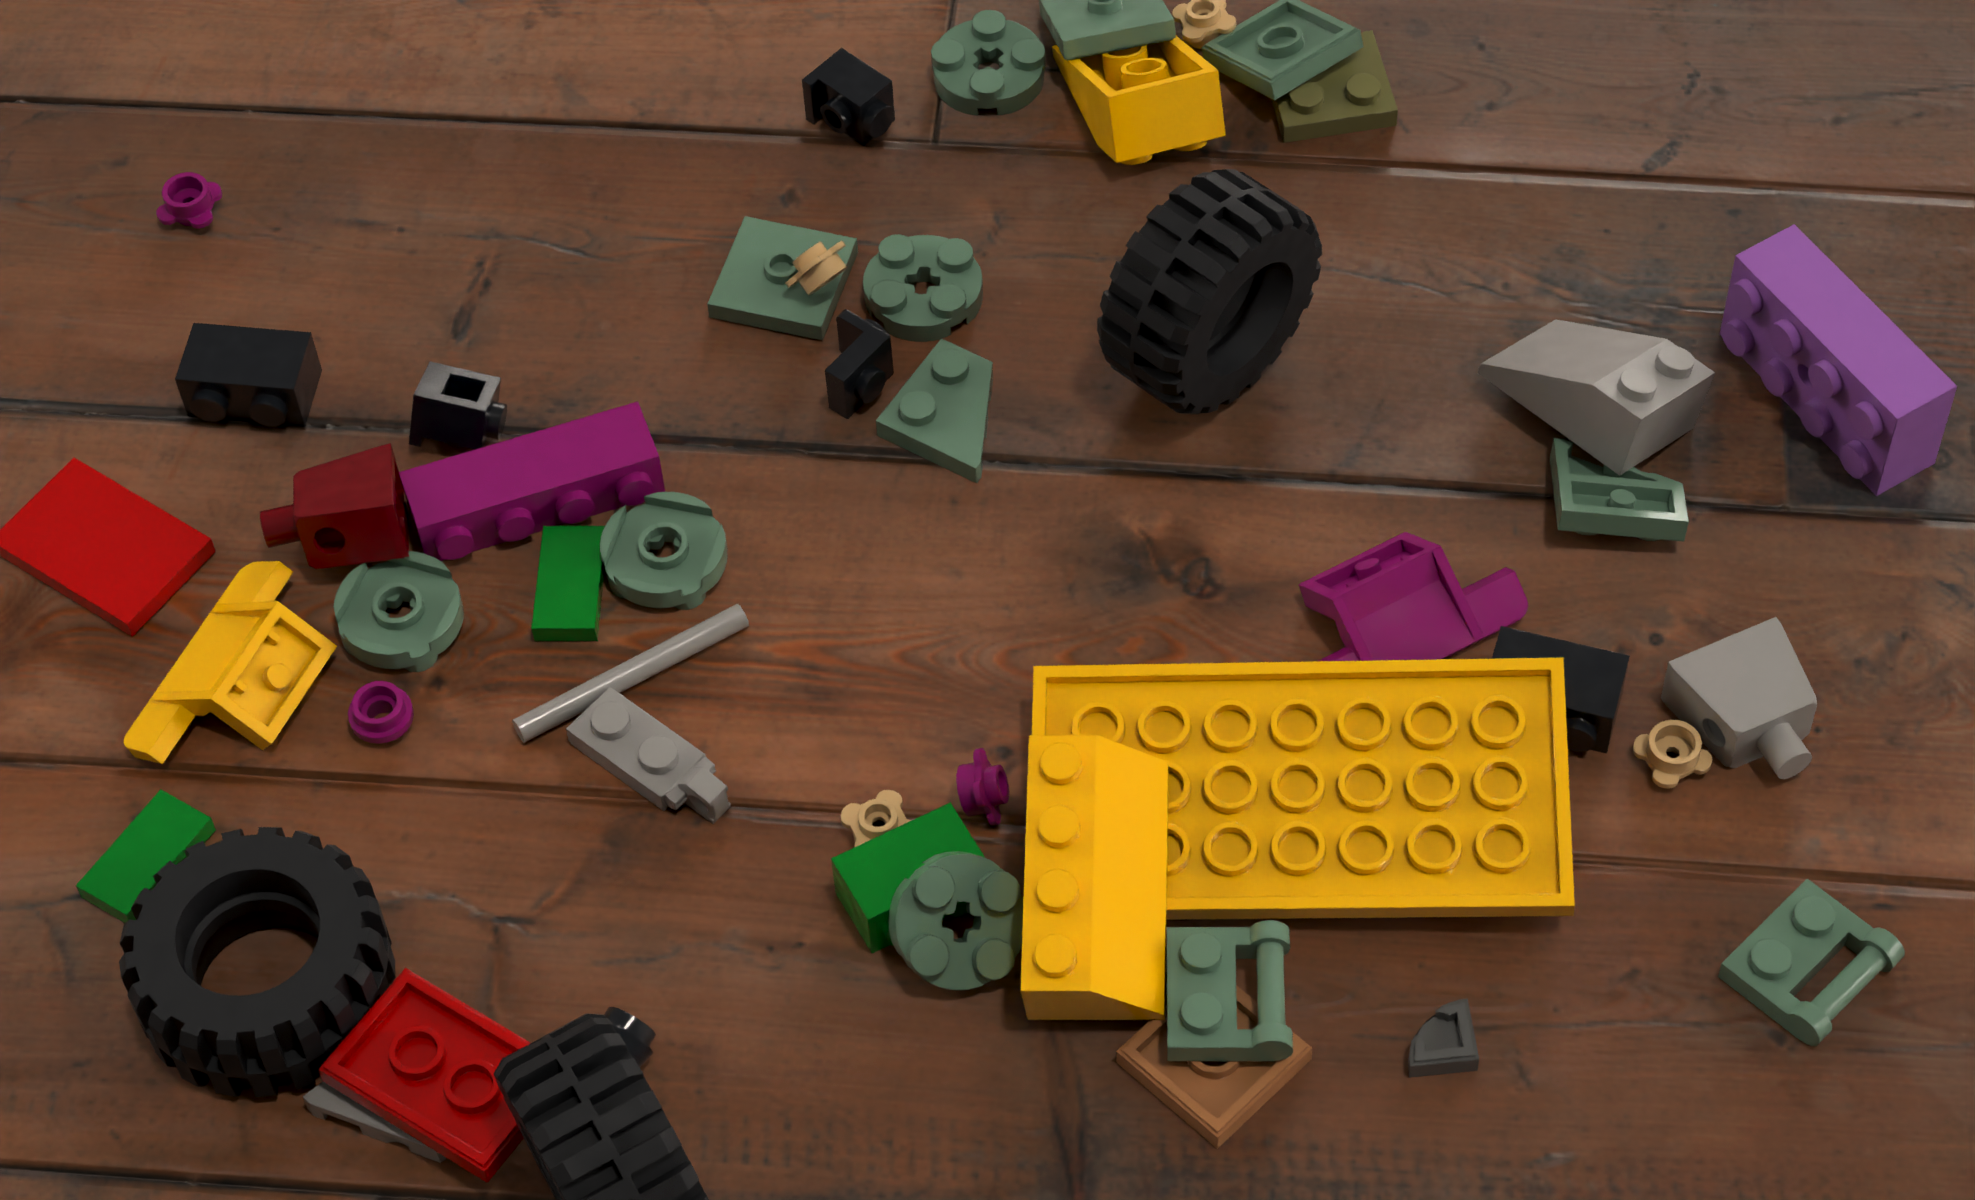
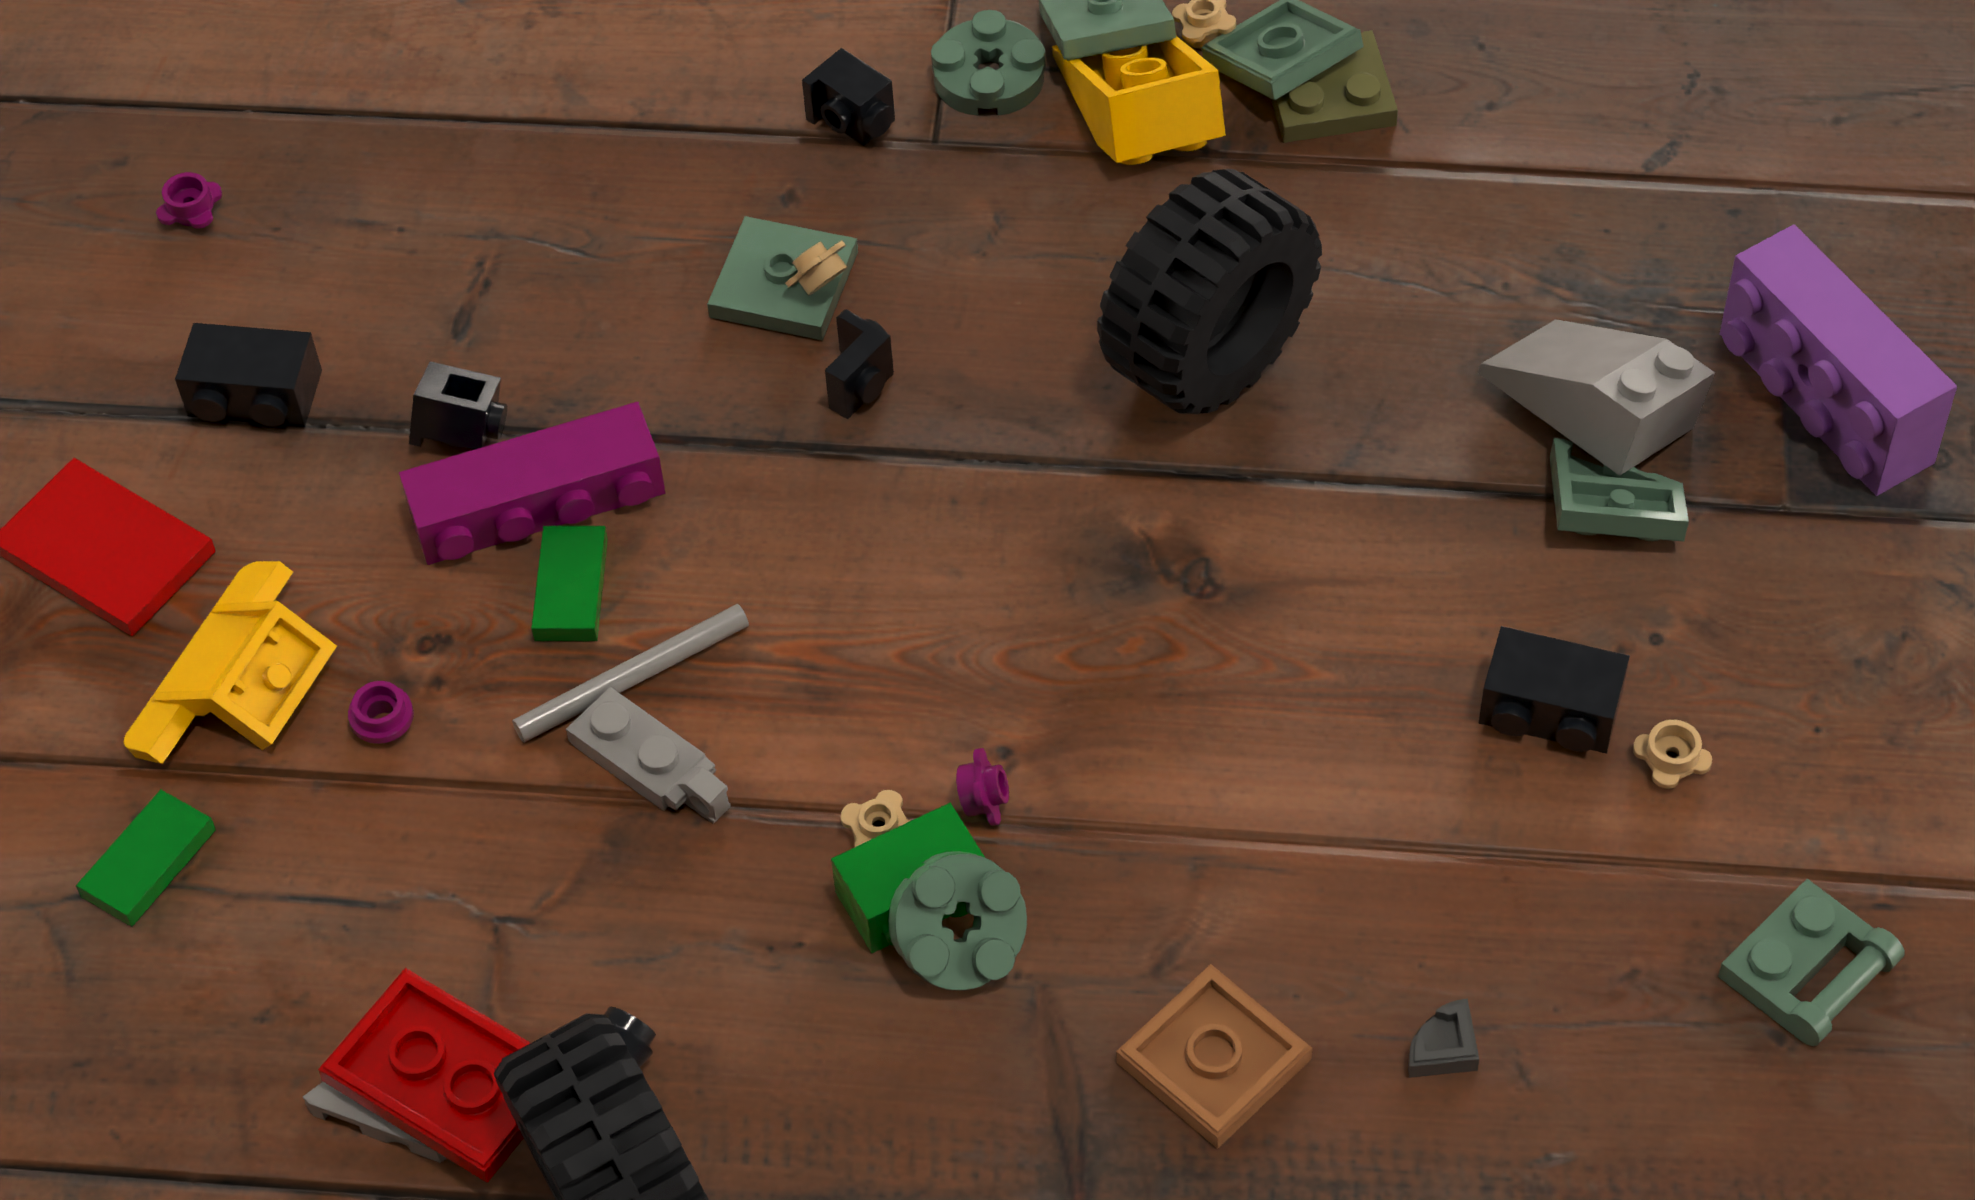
(227, 894): black tyre -> none
(344, 511): dark red torso -> none
(403, 641): sand green plate -> none
(671, 580): sand green plate -> none
(916, 259): sand green plate -> none
(943, 410): sand green wing -> none
(1094, 881): yellow slope -> none
(1205, 999): sand green plate -> none
(1344, 782): yellow plate -> none
(1409, 604): magenta plate -> none
(1746, 698): light grey torso -> none

